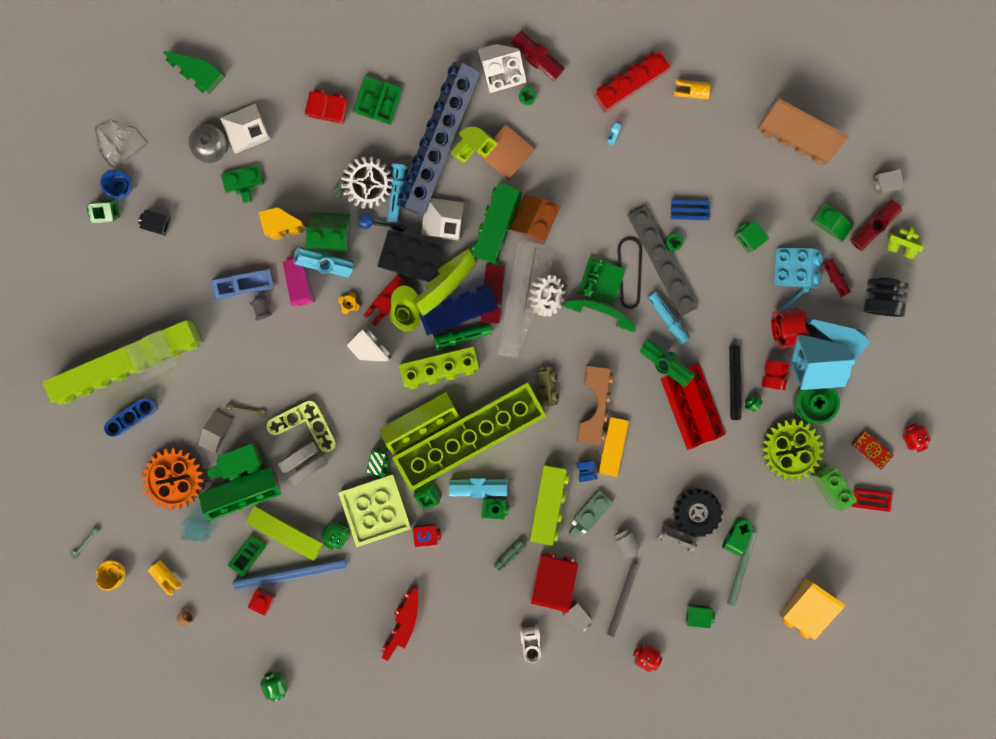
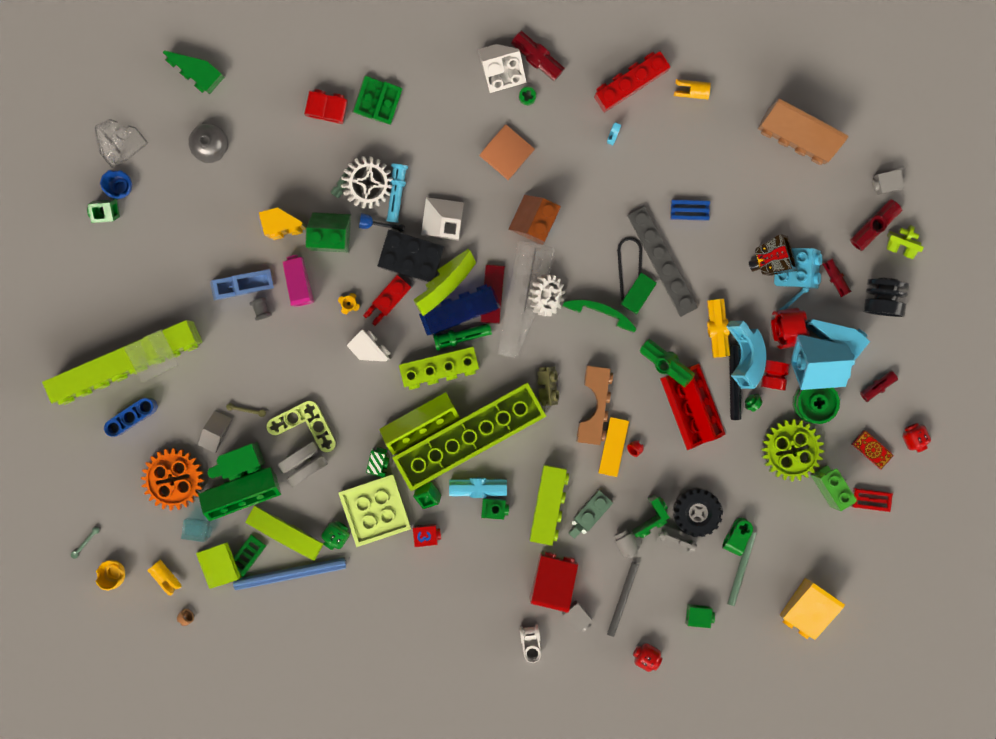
(154, 222): black brick -> none
(218, 565): none -> lime slope
(242, 181): green hinge -> none
(245, 128): white slope -> none
(261, 601): red brick -> none
(273, 686): green head -> none
(312, 259): medium azure piece -> none
(403, 309): lime piece -> none
(406, 617): red slope -> none
(446, 133): dark blue brick -> none
(473, 140): lime brick -> none
(496, 224): green brick -> none
(509, 556): sand green axle -> none
(586, 475): blue wheel -> none
(601, 281): green hinge -> none
(635, 448): none -> red hinge
(638, 293): none -> green slope
(658, 520): none -> green bracket
(668, 317): medium azure pin -> none
(669, 245): green bush -> none
(717, 328): none -> yellow piece
(750, 236): green brick -> none
(752, 355): none -> medium azure arch
(774, 257): none -> torso
(832, 222): green slope -> none
(879, 386): none -> dark red pin

